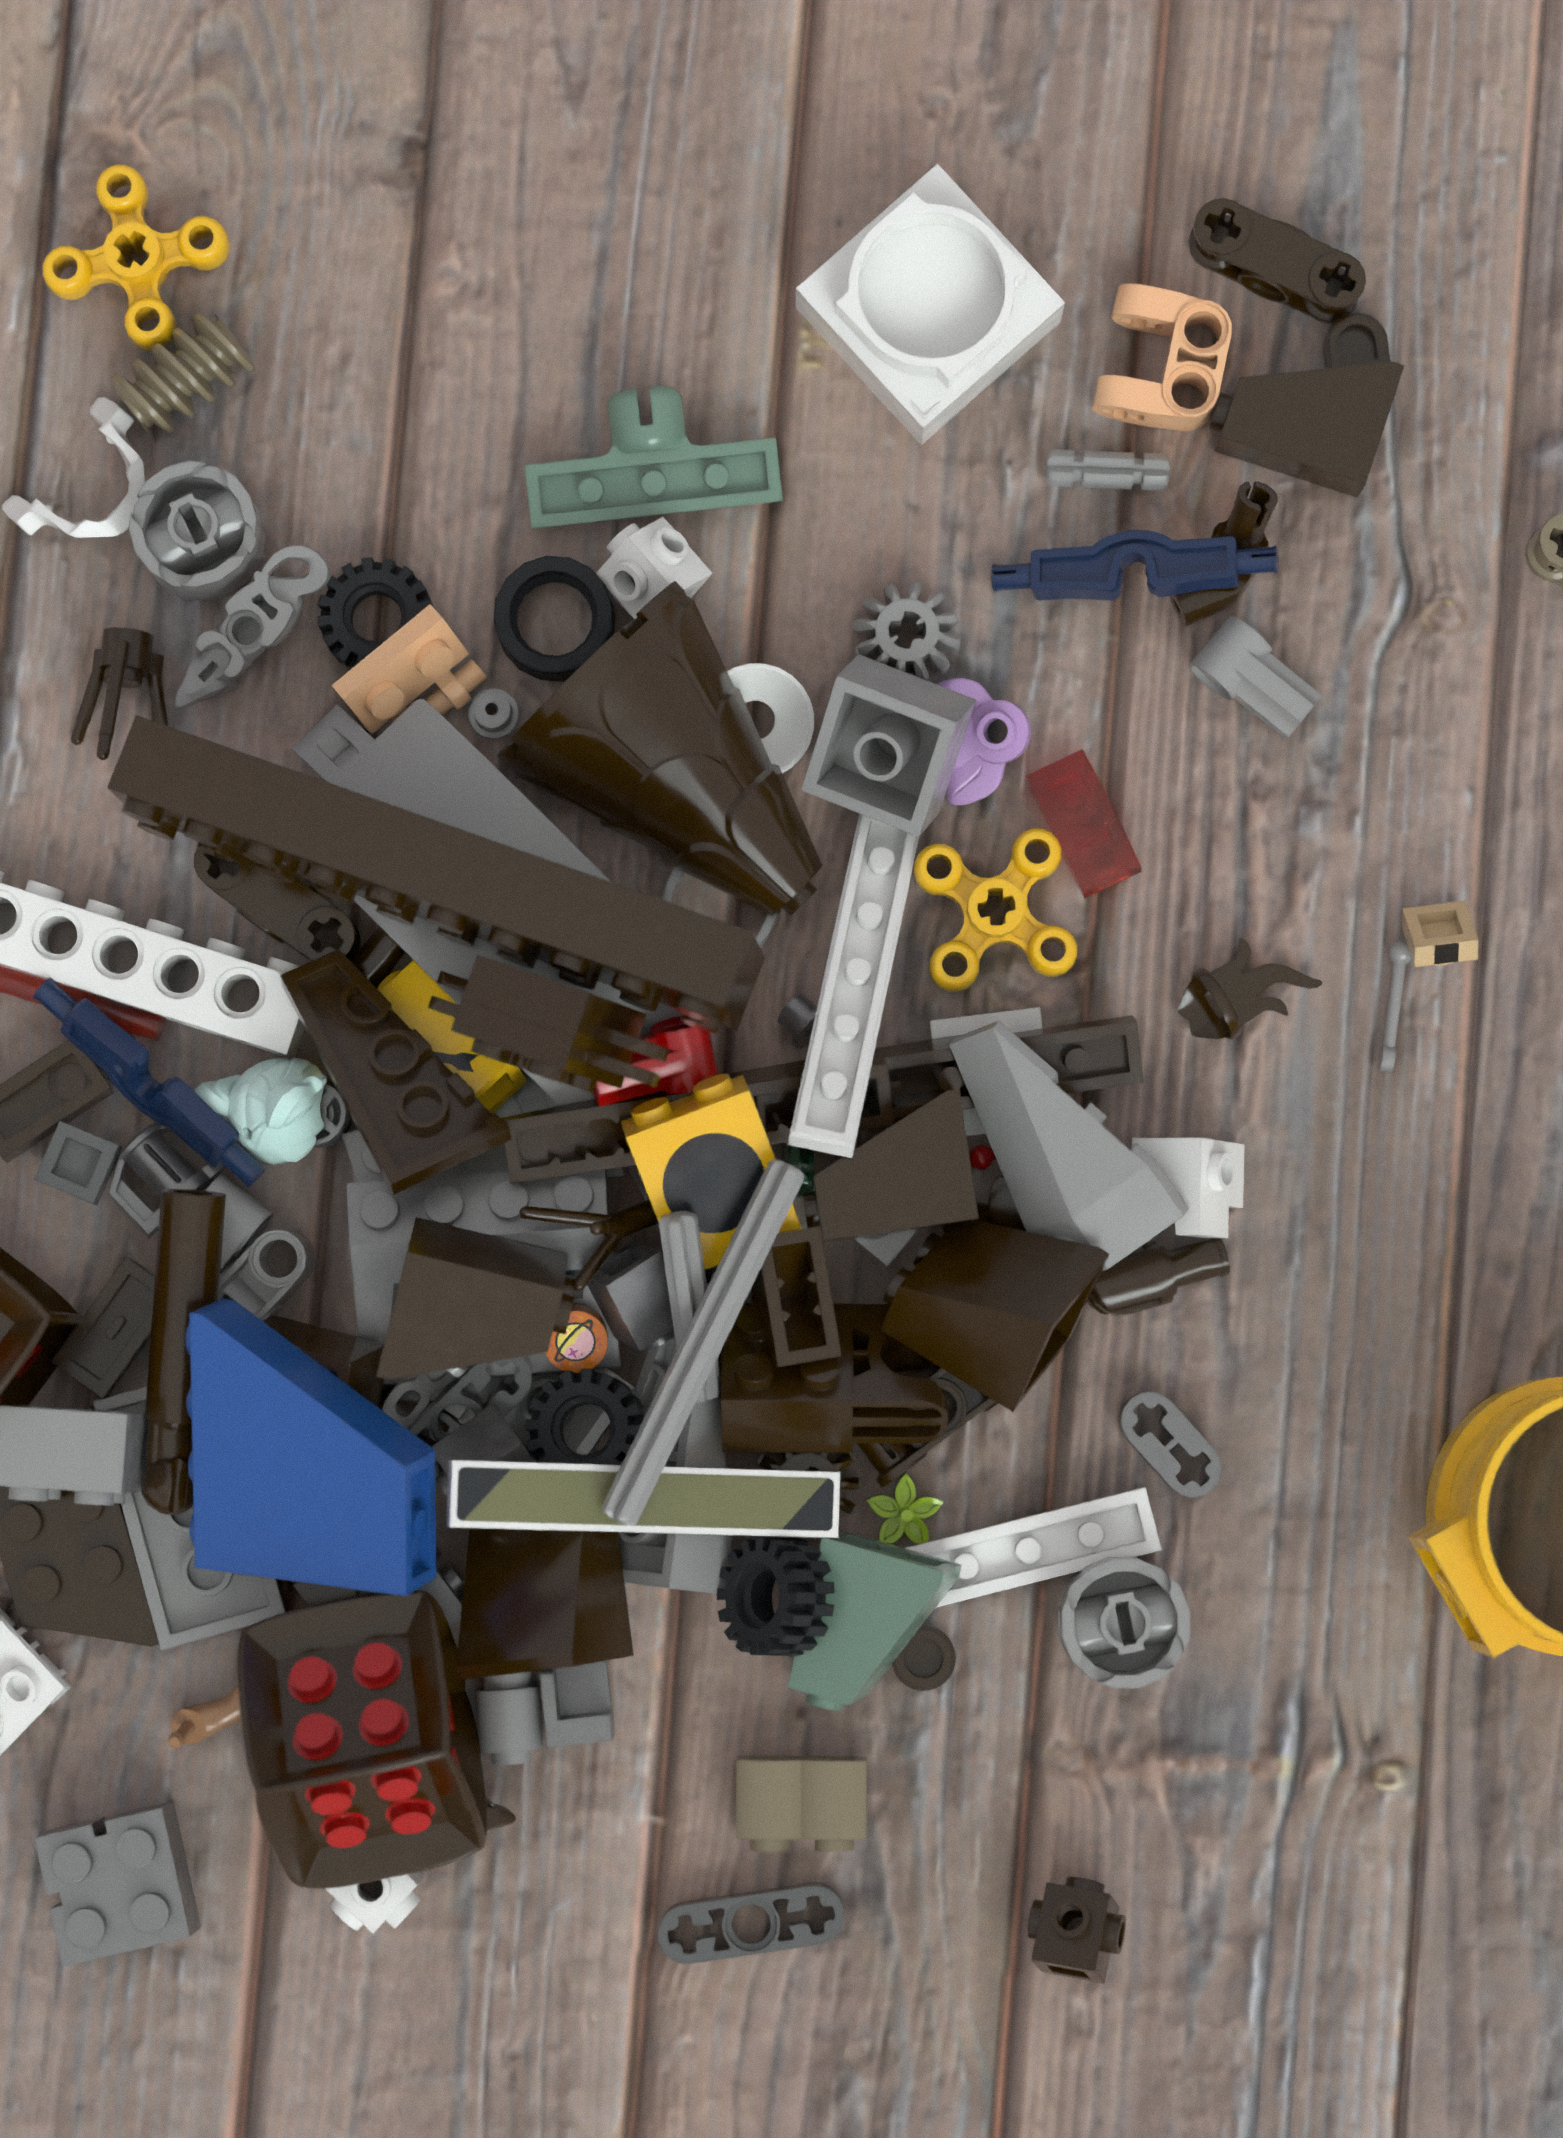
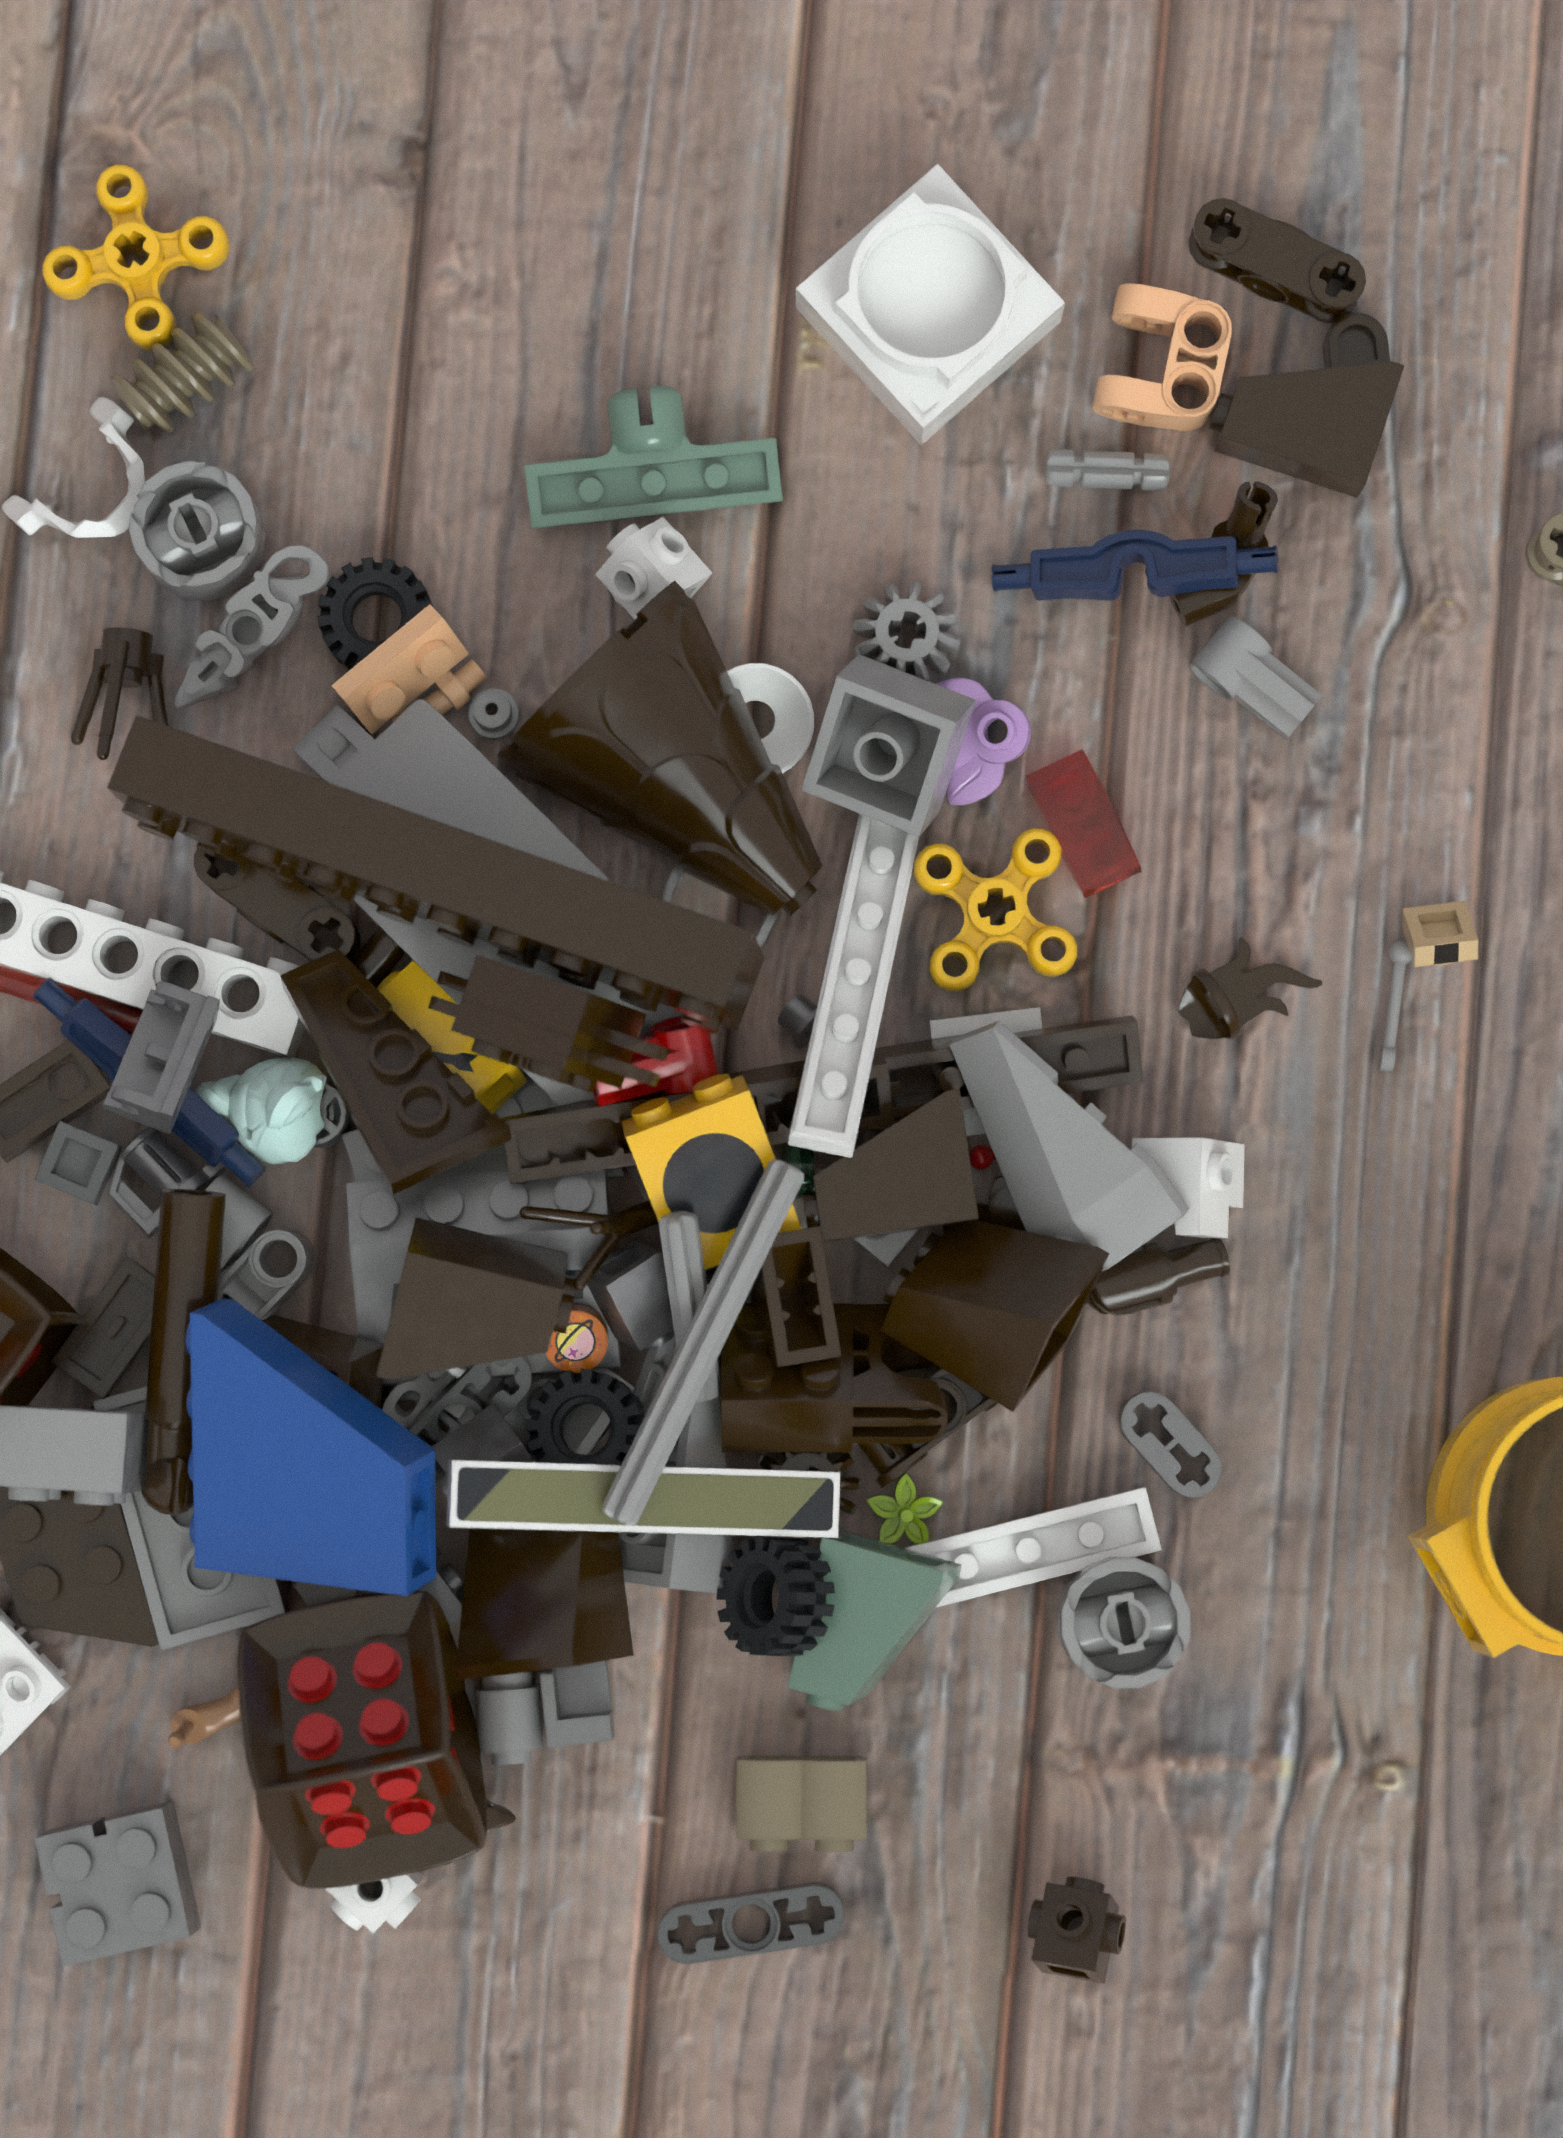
(162, 1056): none -> flat silver hinge
(522, 582): black tyre -> none
(926, 1660): dark brown tile -> none

